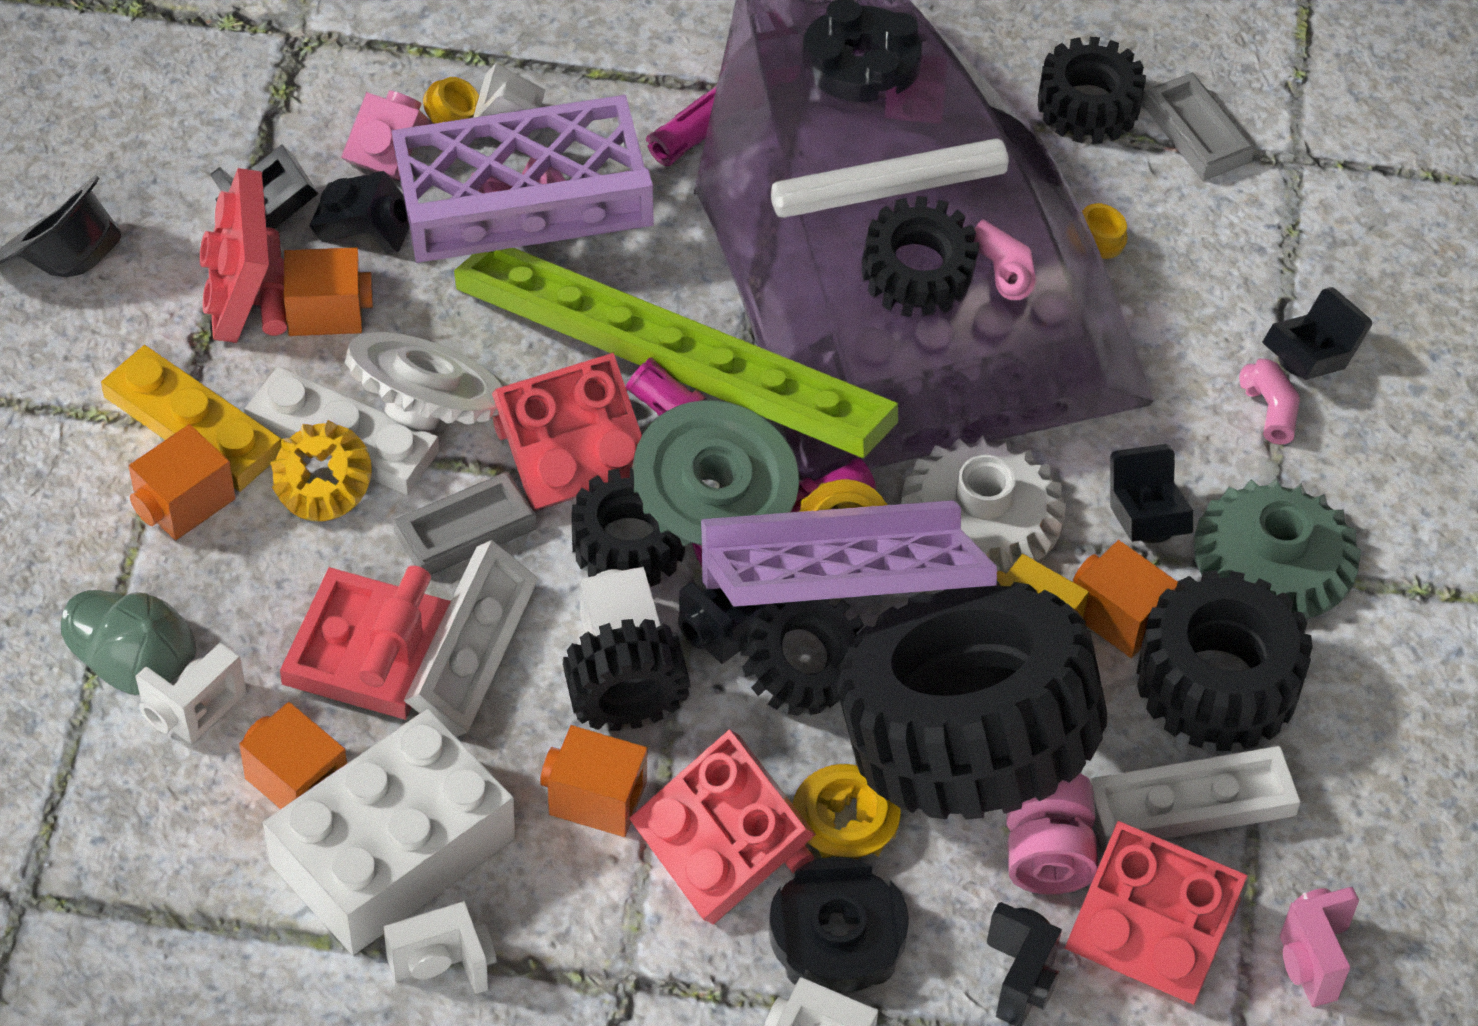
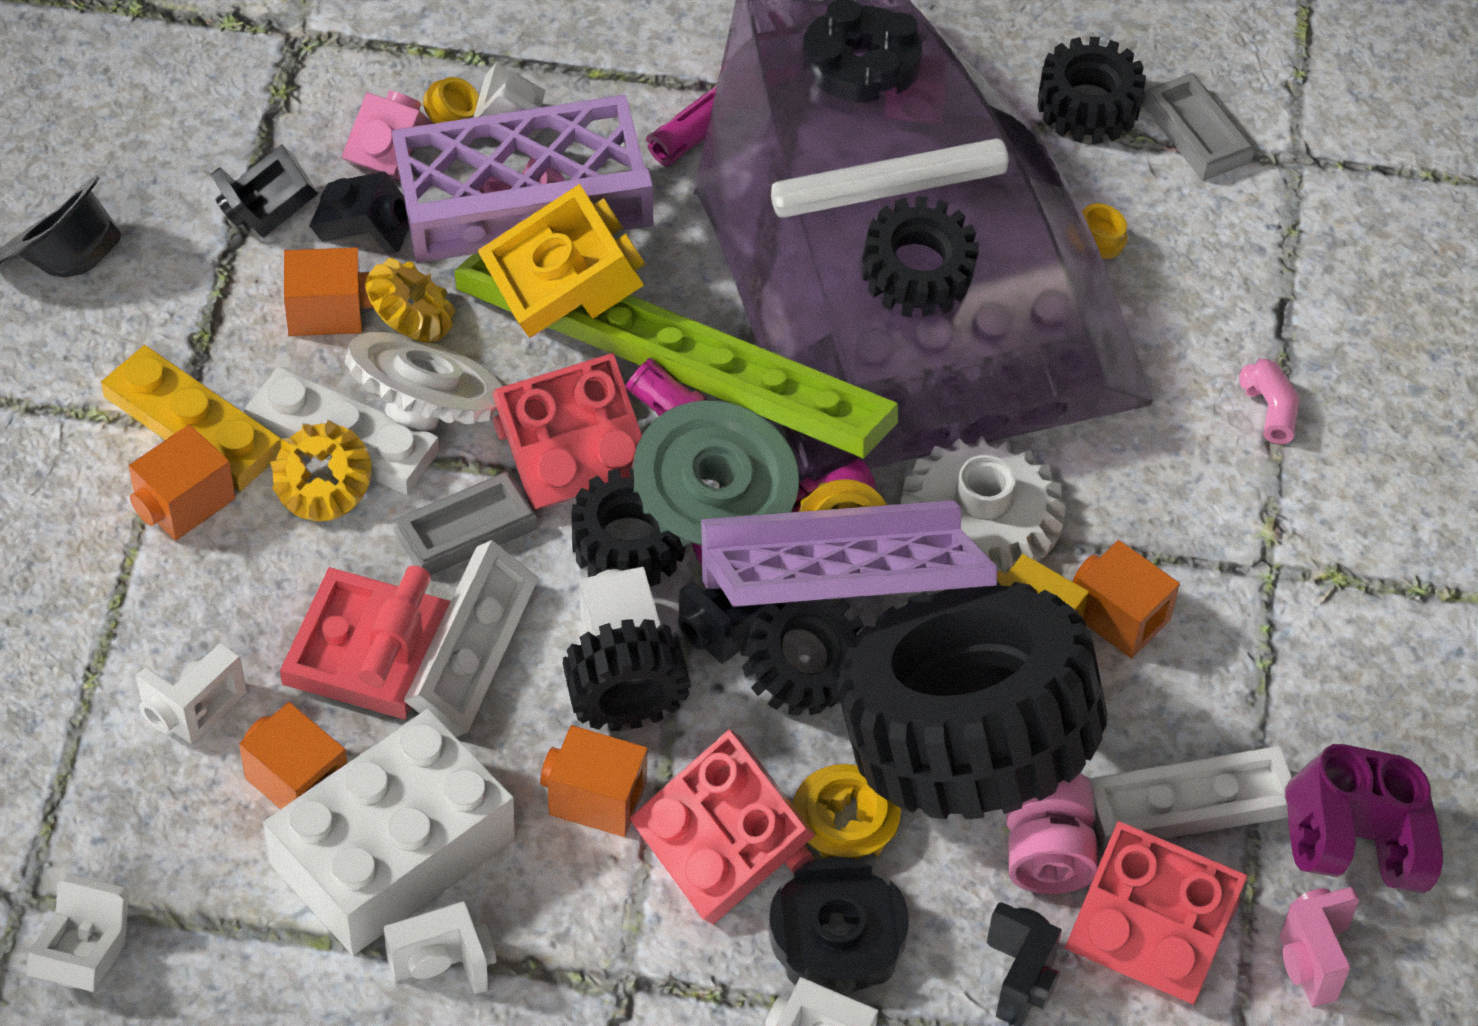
(82, 935): none -> white bracket
(126, 634): sand green piece -> none
(243, 262): coral plate -> none
(391, 287): none -> yellow gear
(563, 261): none -> yellow plate
(1011, 261): bright pink arm -> none
(1146, 494): black bracket -> none
(1233, 619): black tyre -> none
(1282, 540): sand green gear -> none
(1322, 338): black bracket -> none
(1369, 797): none -> magenta piece

